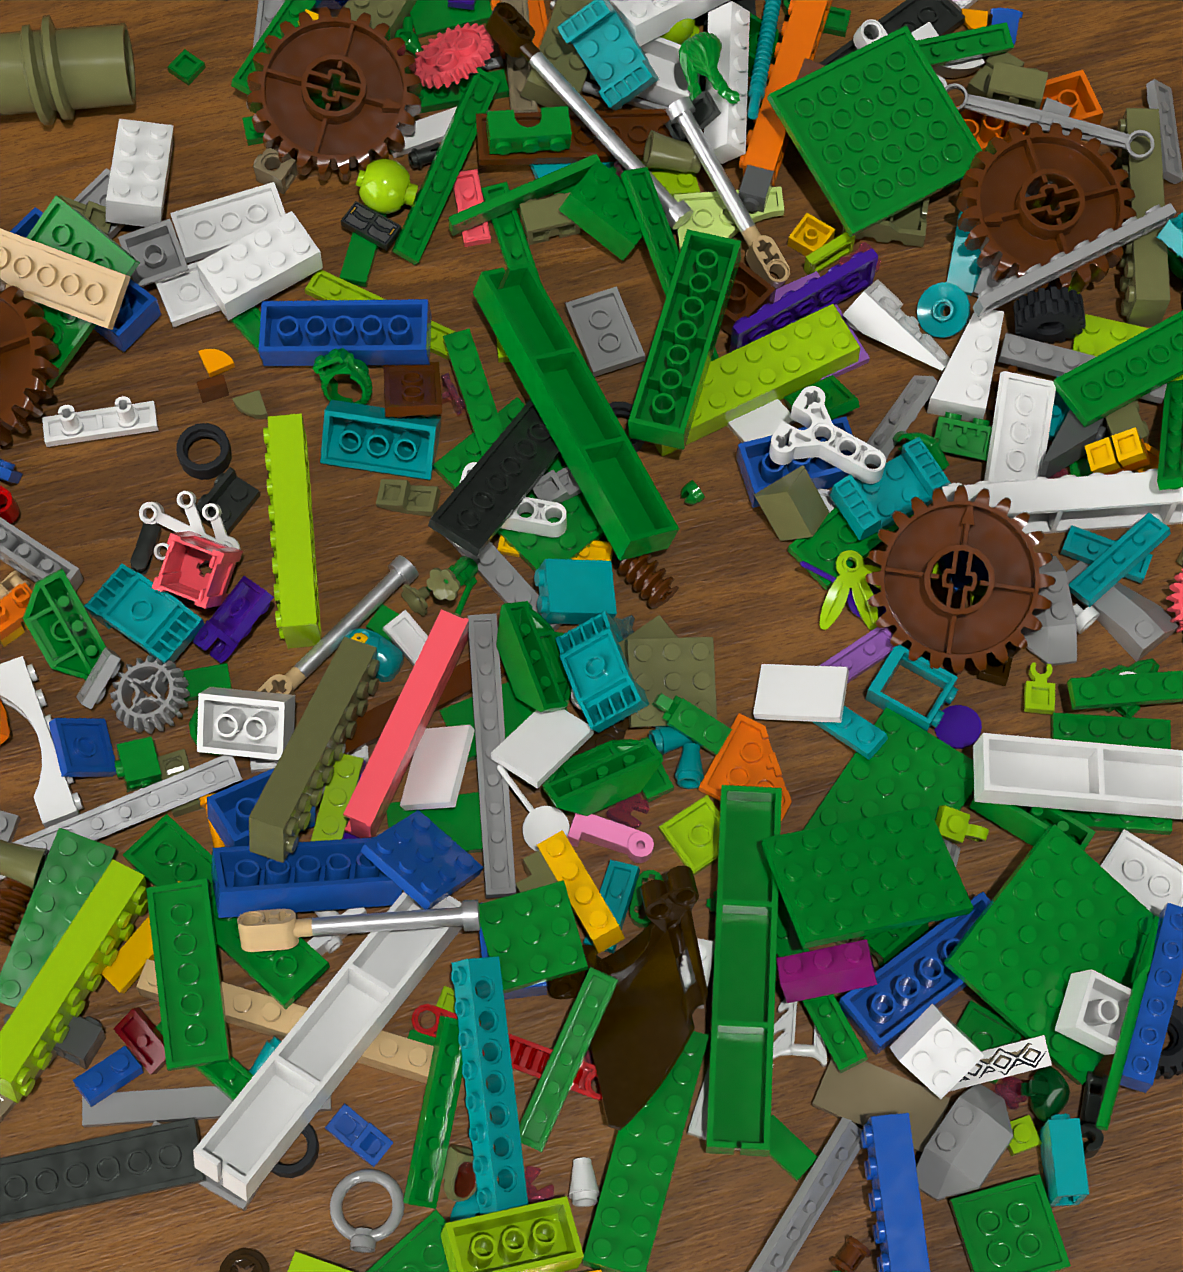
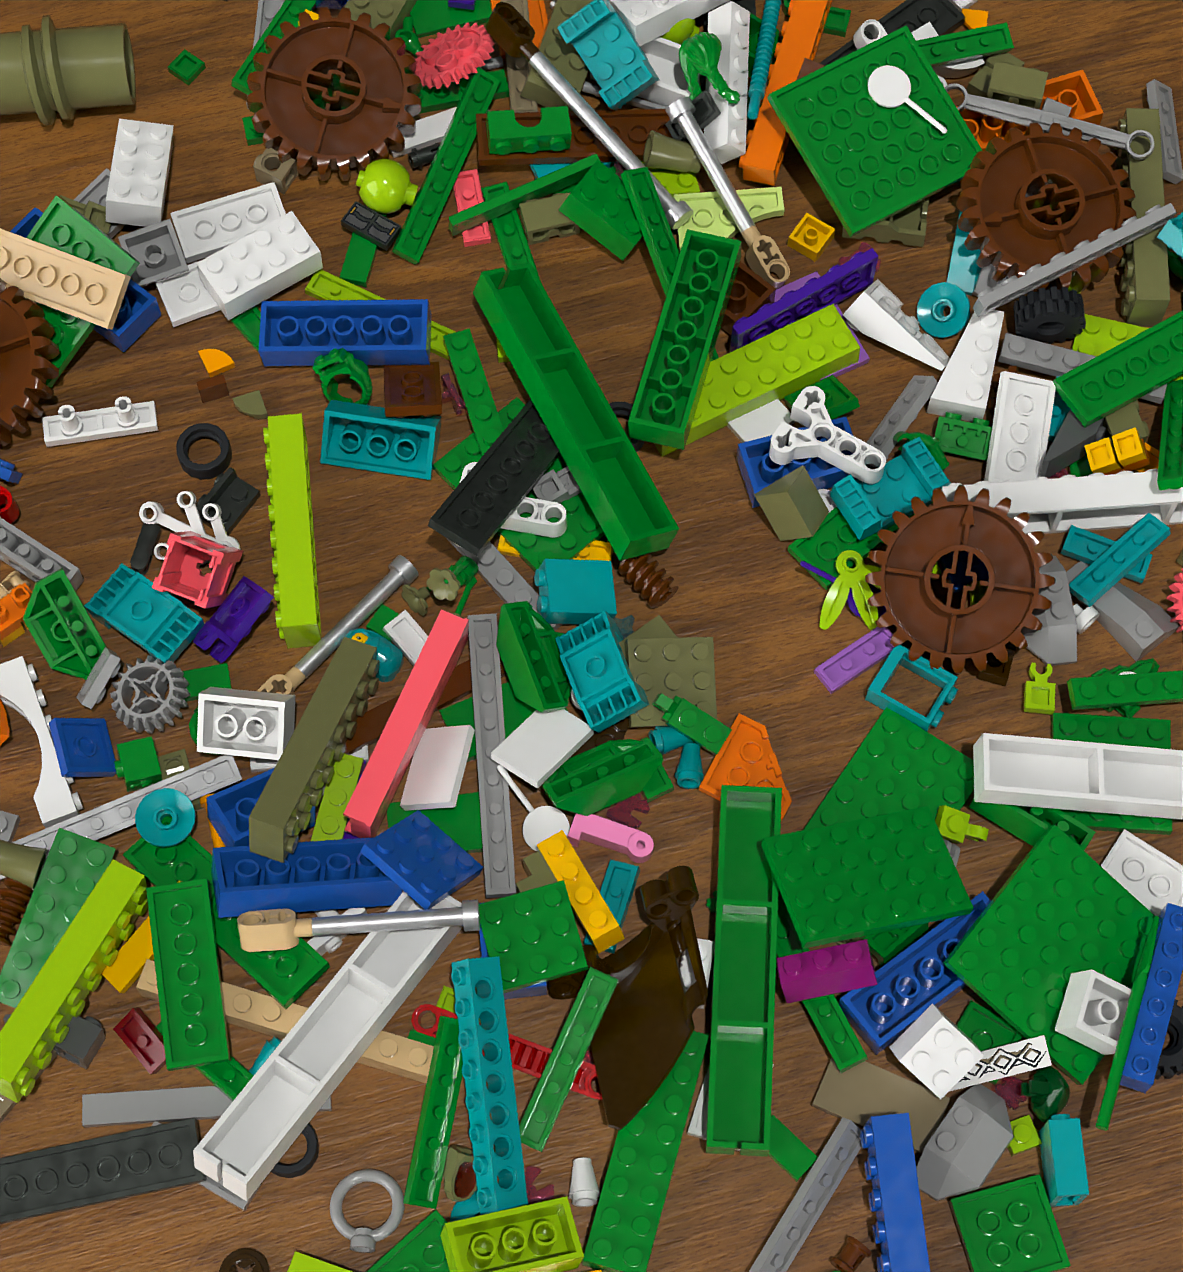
(108, 1076): blue plate -> none
(159, 805): none -> teal dish
(358, 1135): blue slope -> none
(408, 498): olive slope -> none
(605, 331): light grey plate -> none
(637, 901): green beam -> none
(692, 493): green hinge -> none
(694, 834): lime tile -> none
(756, 188): dark grey brick -> none
(785, 1045): white piece -> none
(801, 693): white tile -> none
(829, 253): lime tile -> none
(856, 733): teal plate -> none
(892, 87): none -> white piece
(959, 727): dark purple piece -> none
(1011, 16): blue tile -> none
(1089, 1113): pearl dark grey piece -> none

